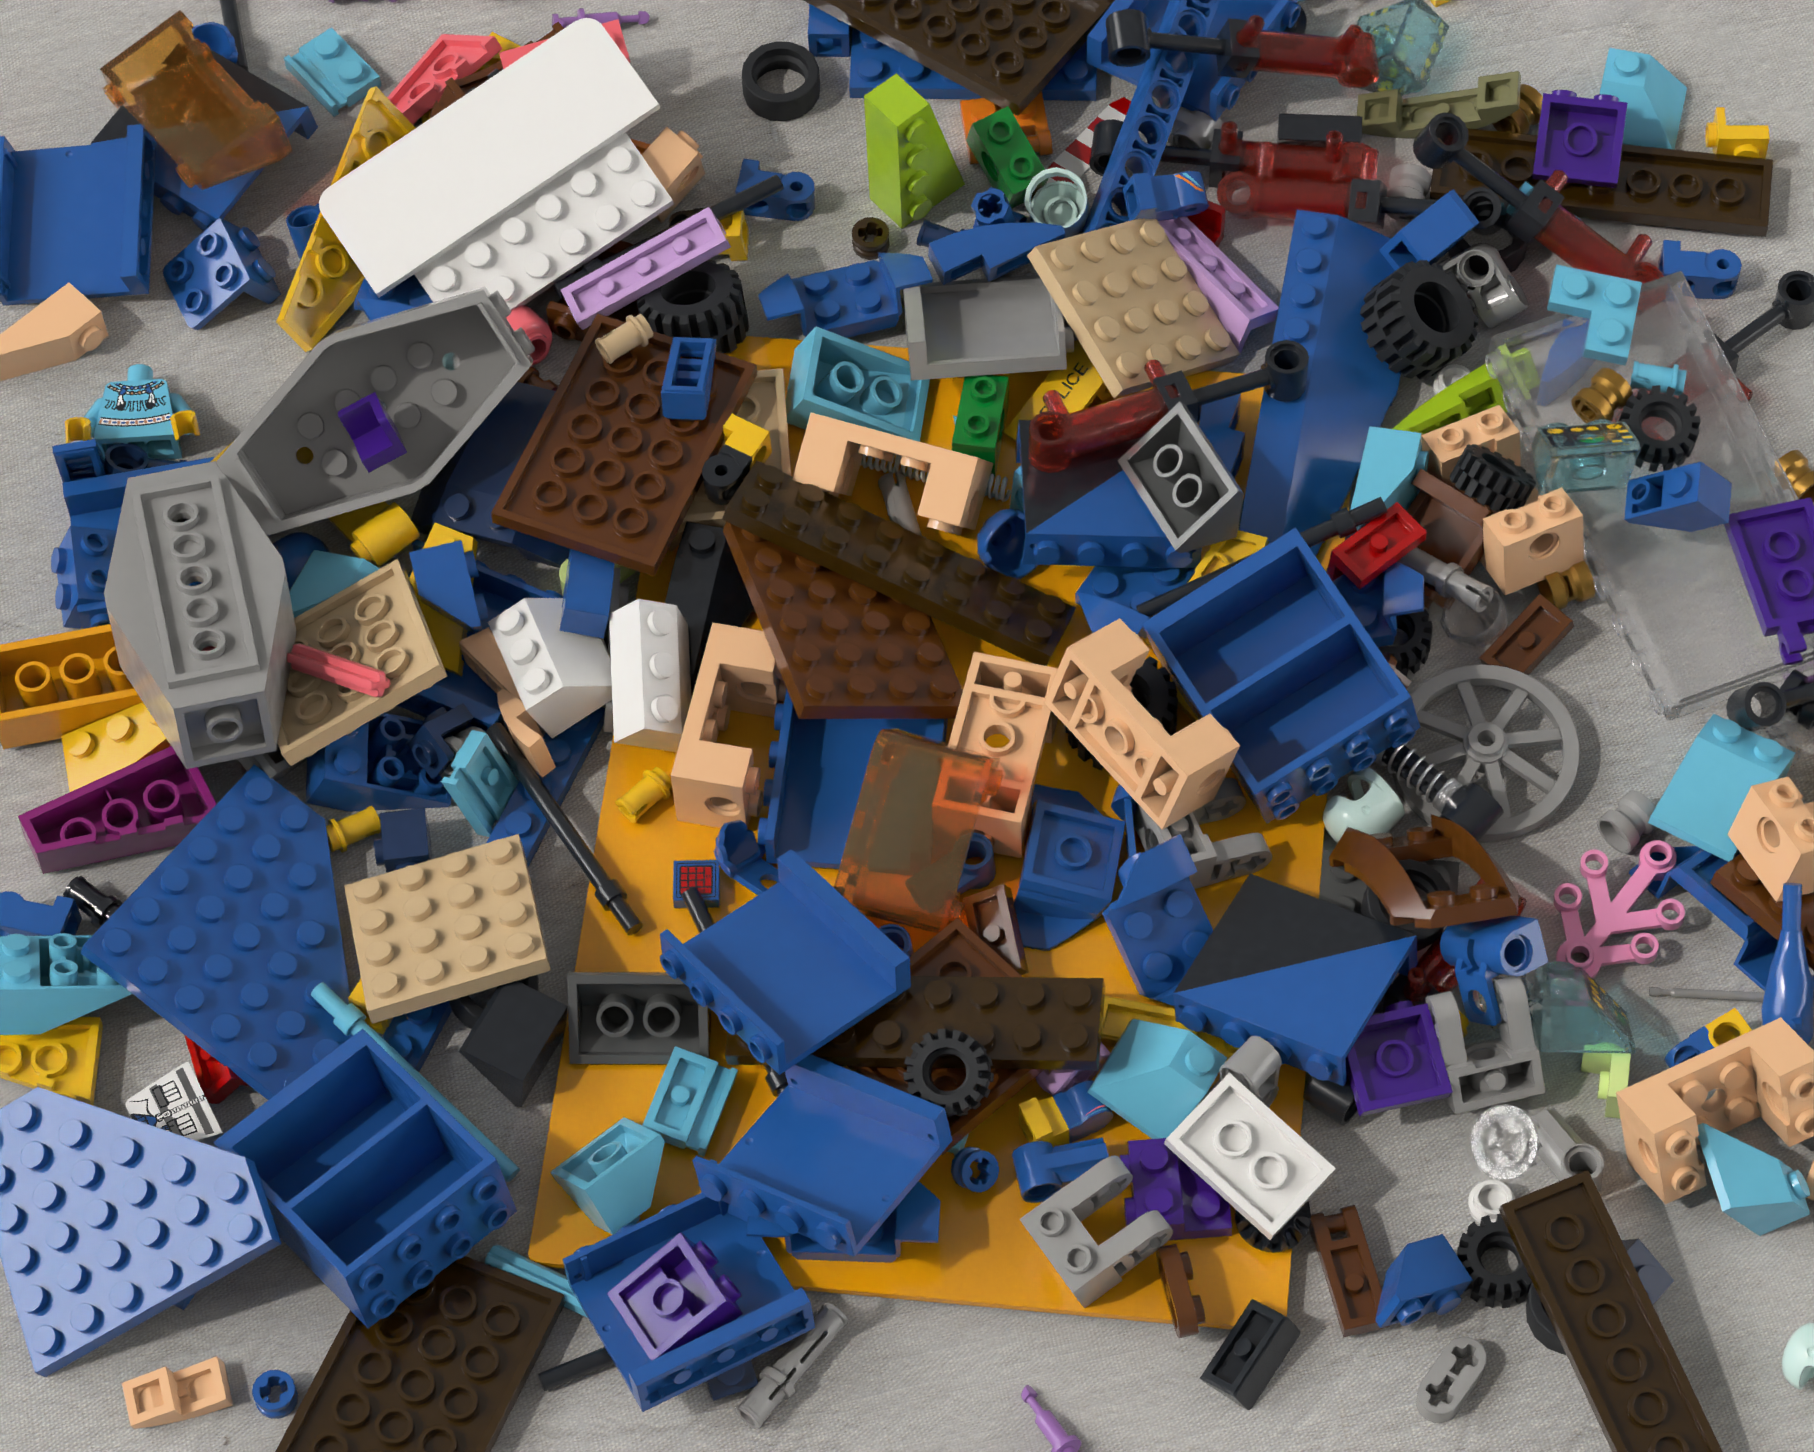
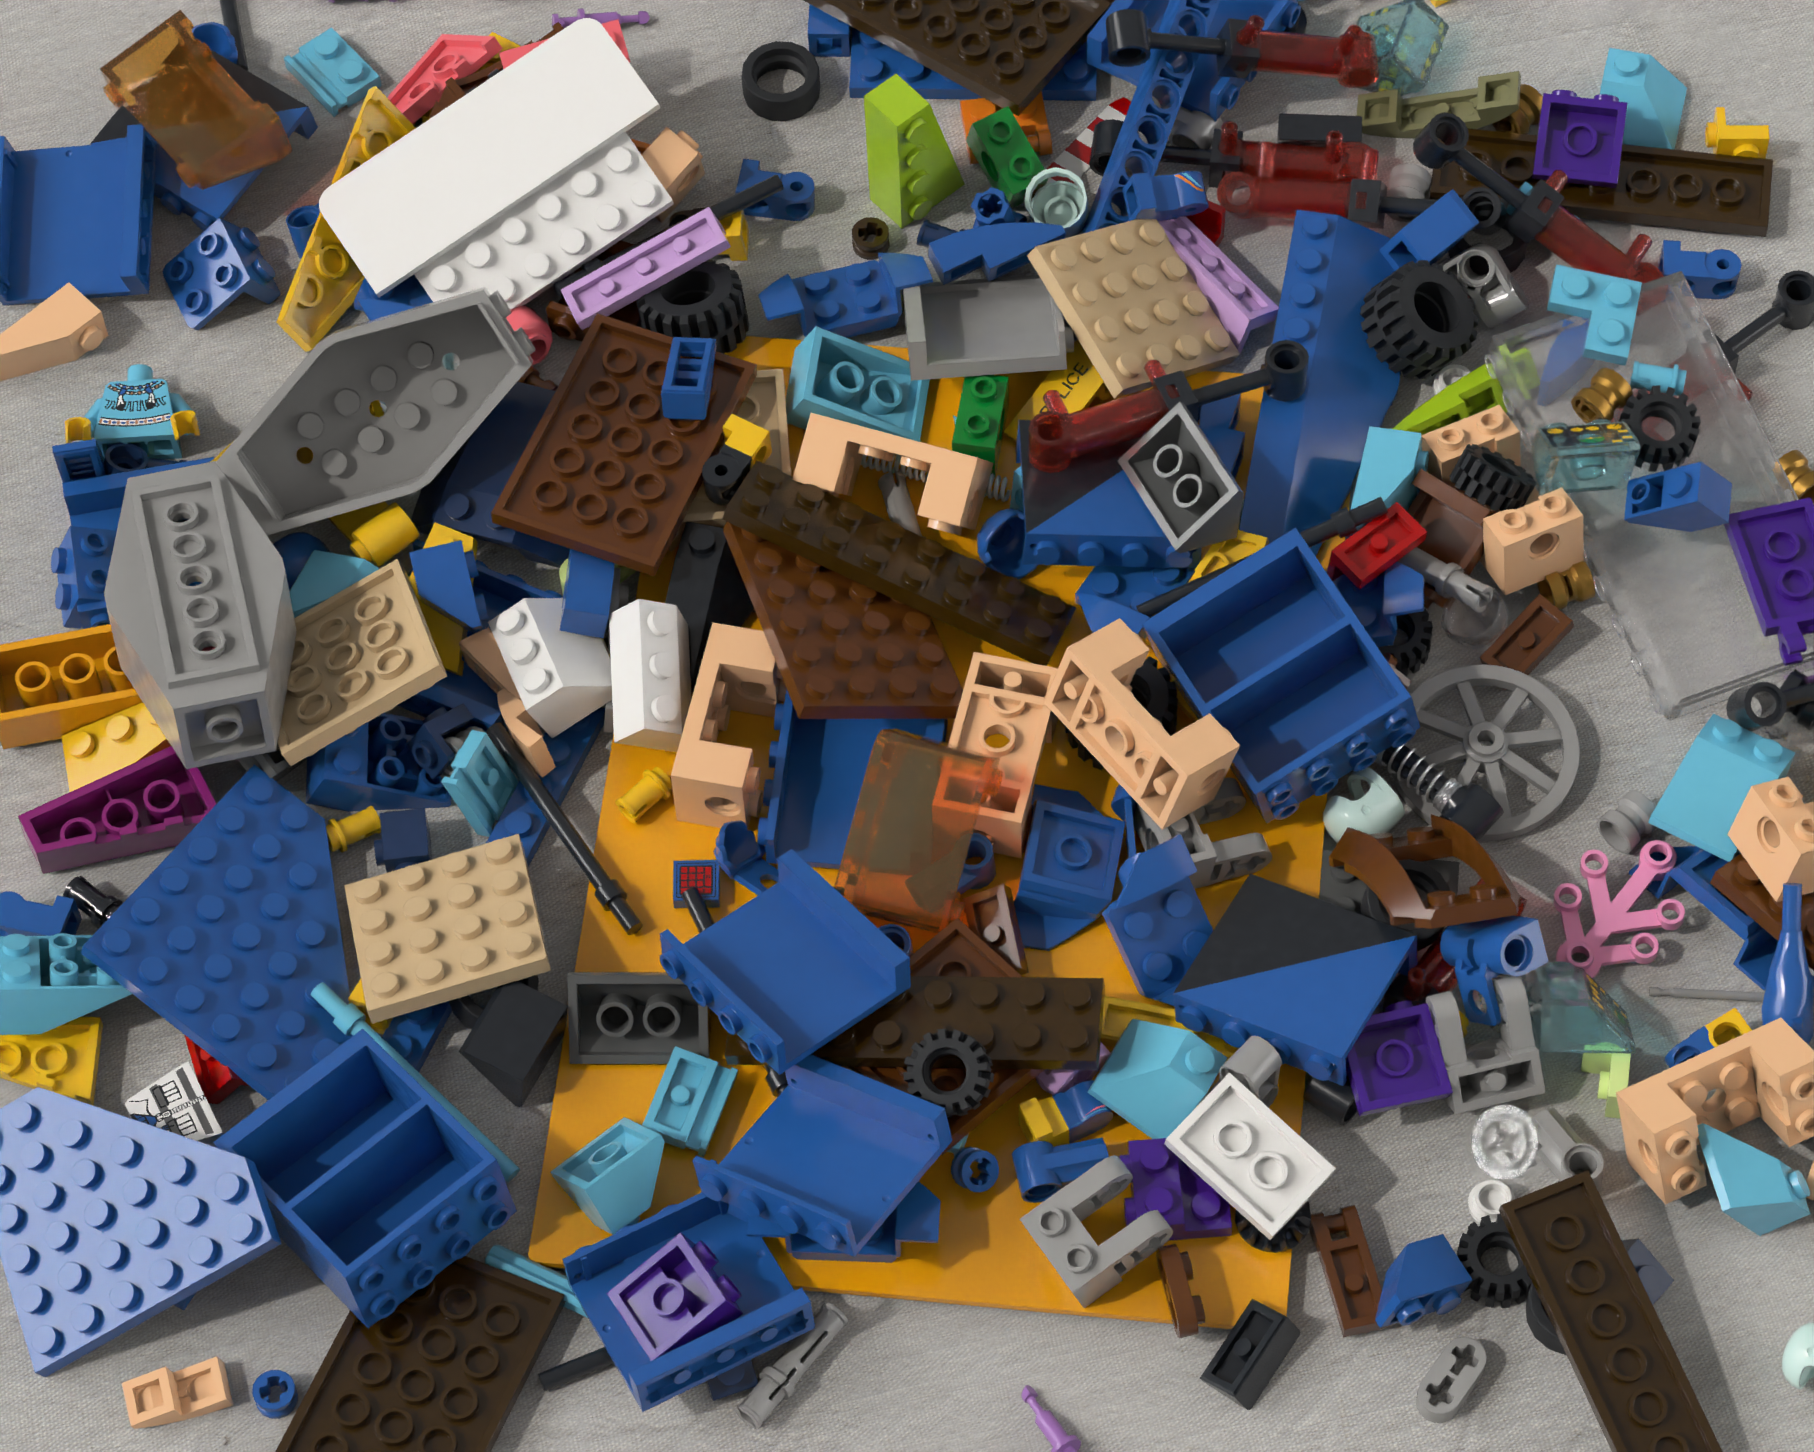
(338, 670): coral axle -> none
(372, 432): dark purple panel -> none
(624, 338): tan pin -> none

